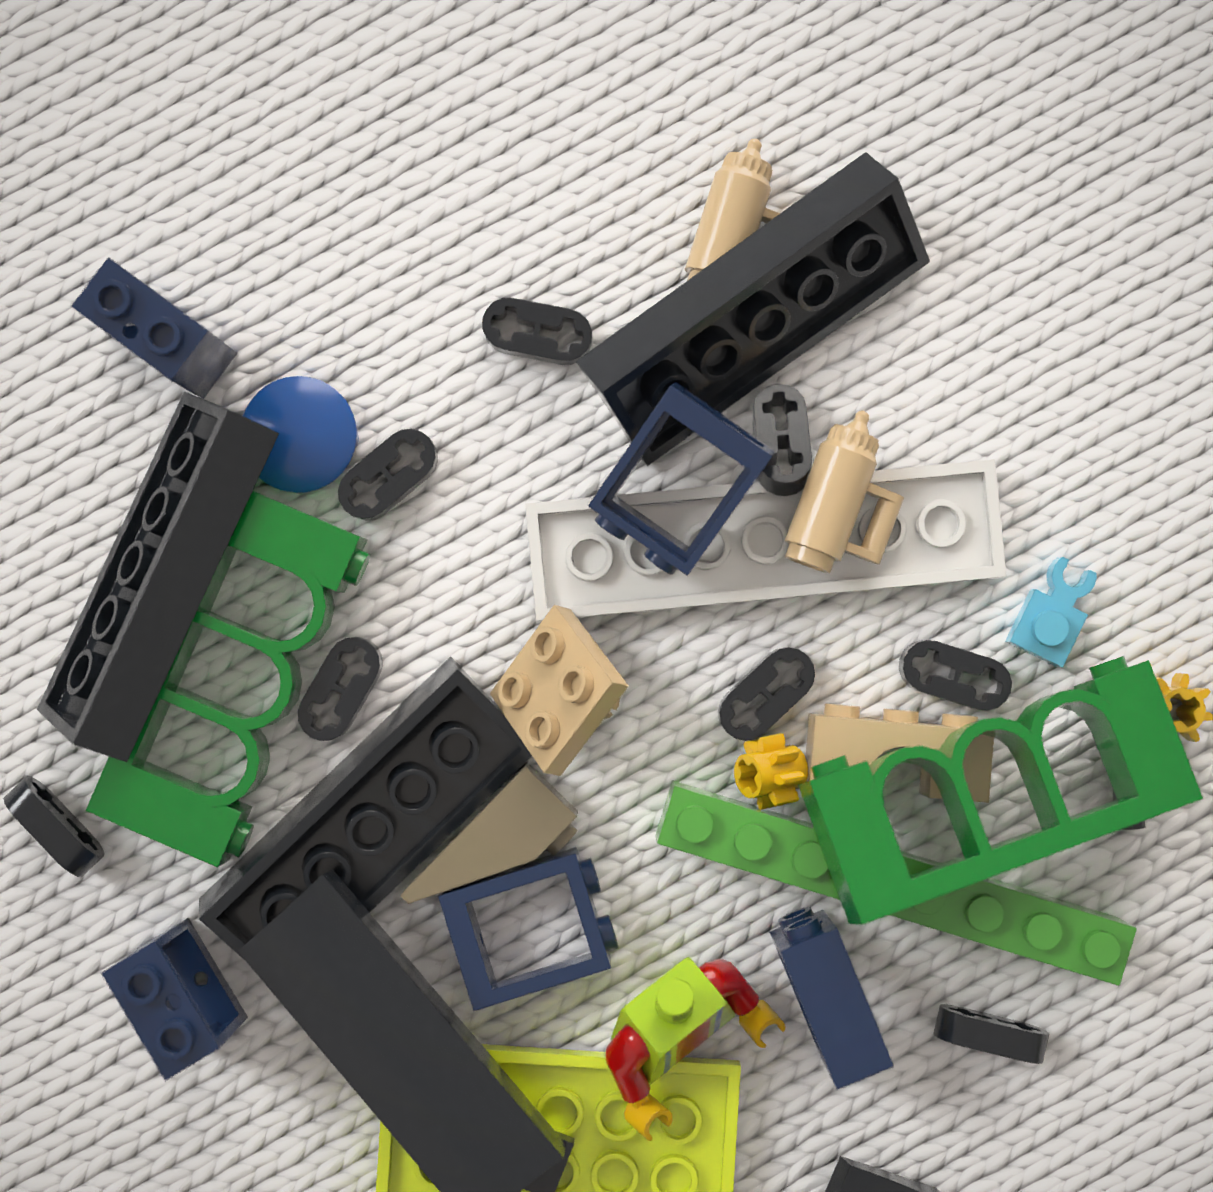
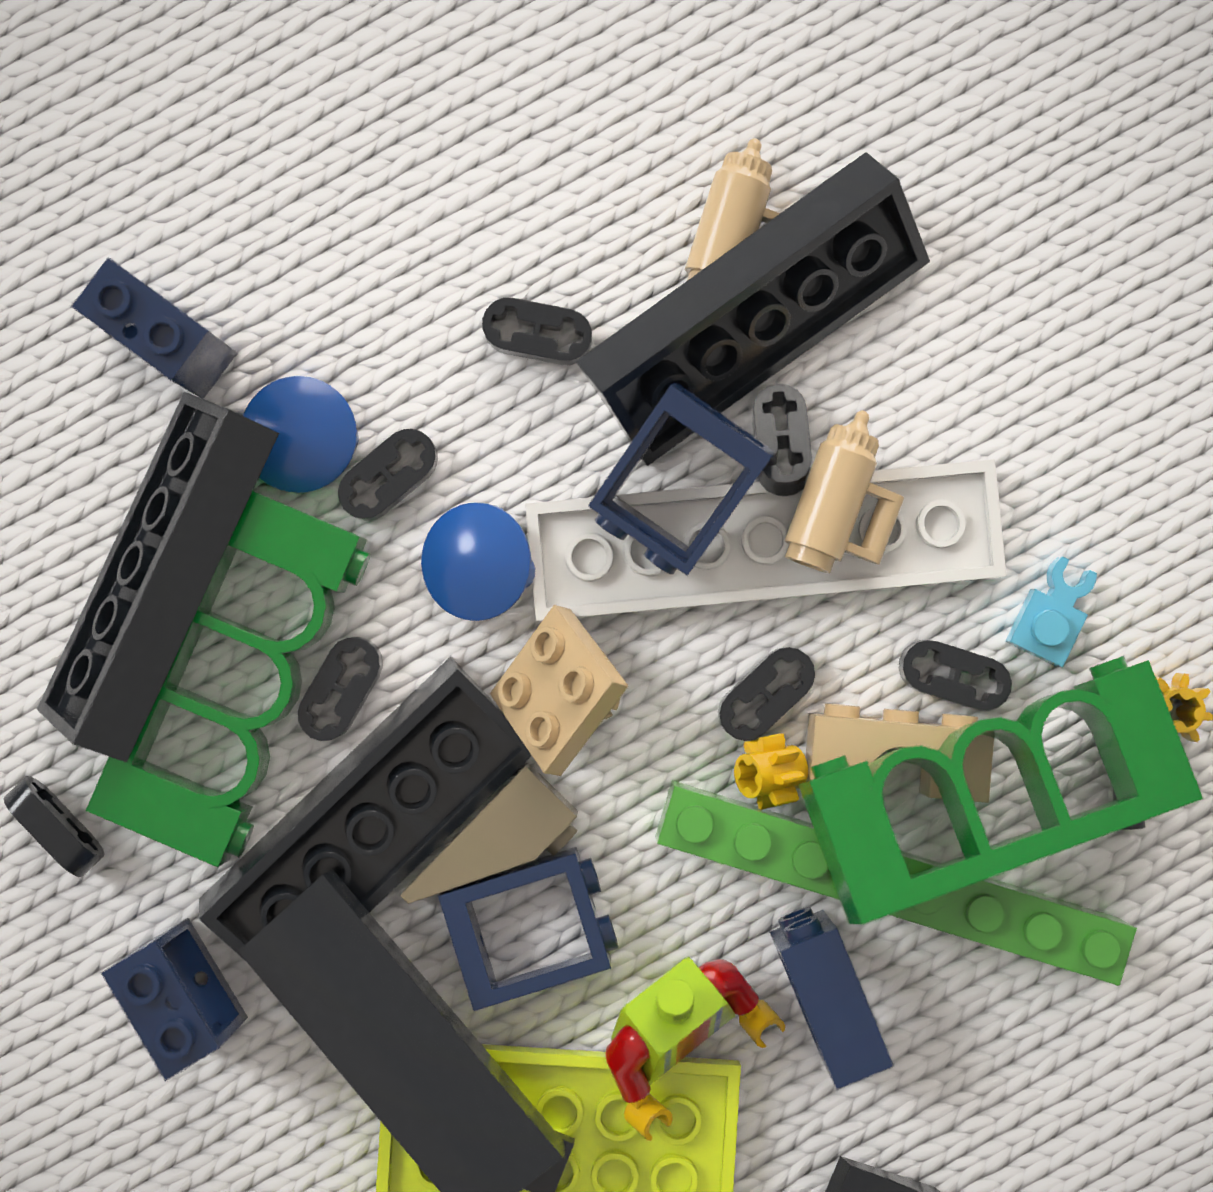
(476, 561): none -> blue dish
(991, 1034): black beam -> none

